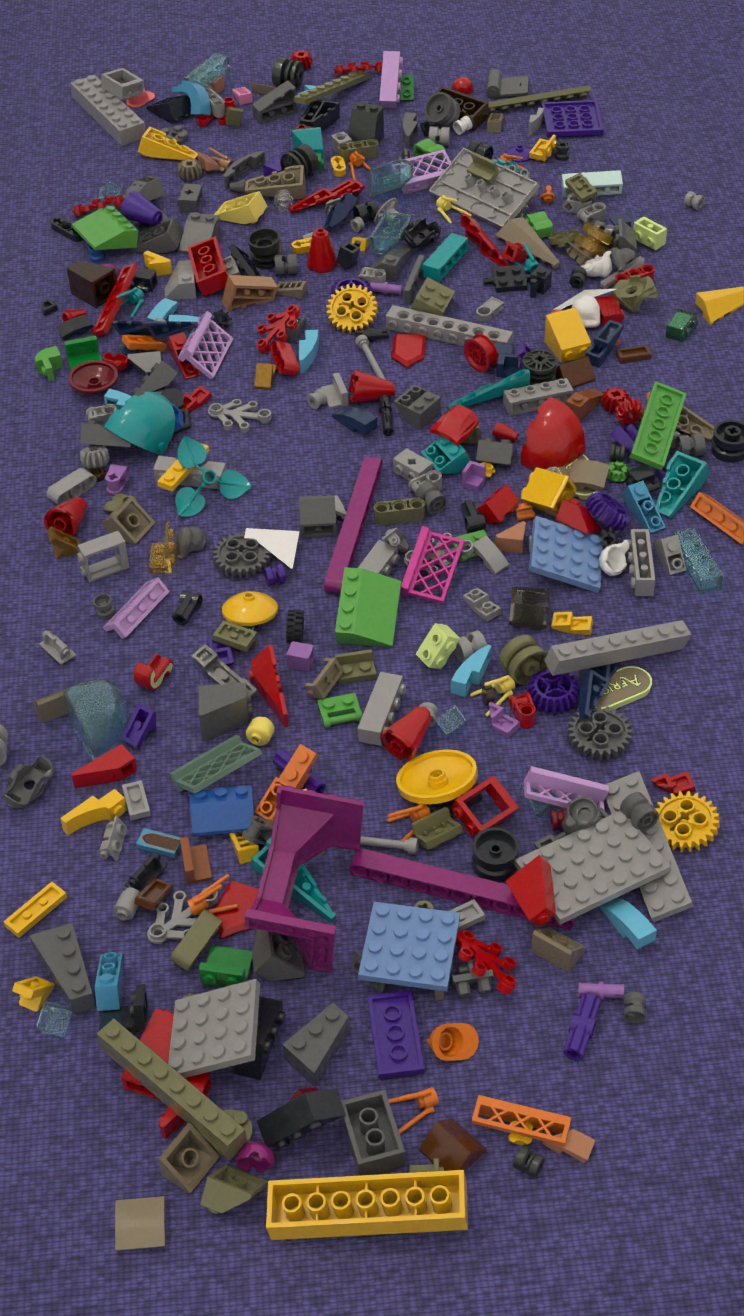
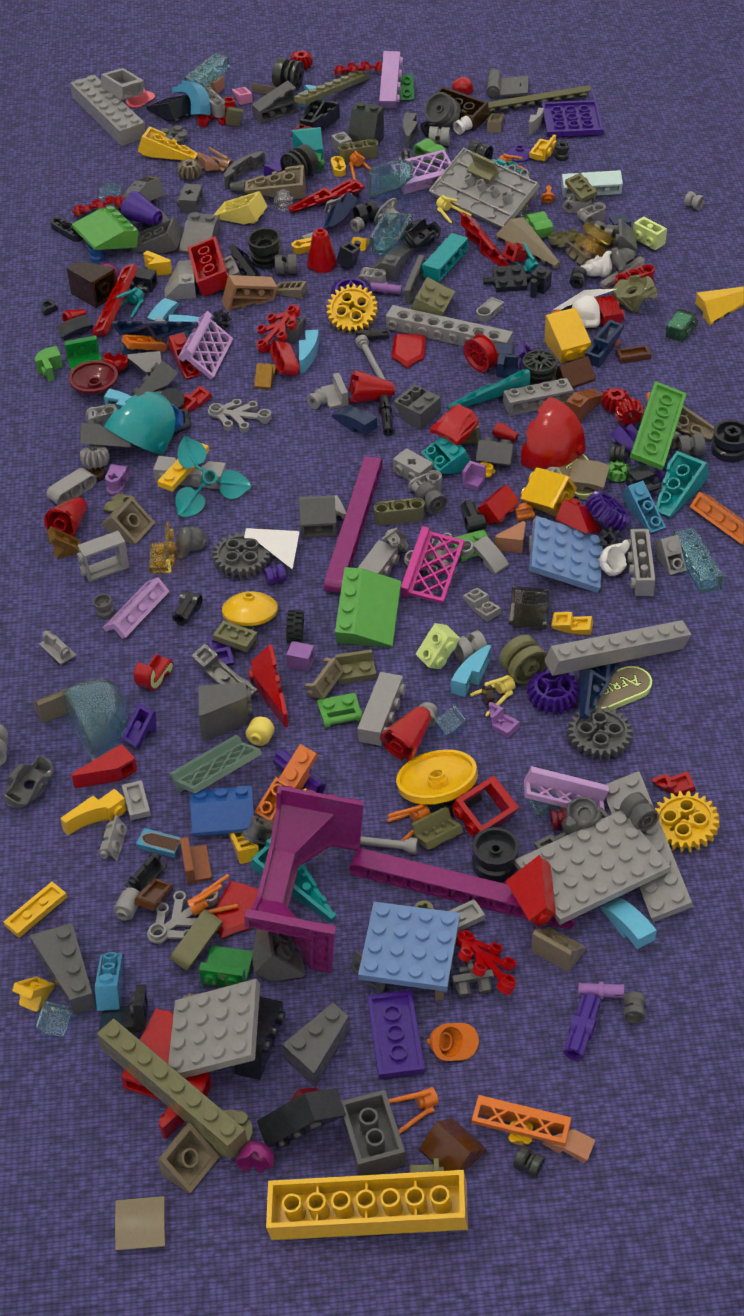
(230, 1188): olive slope -> none
(523, 709): red piece -> none

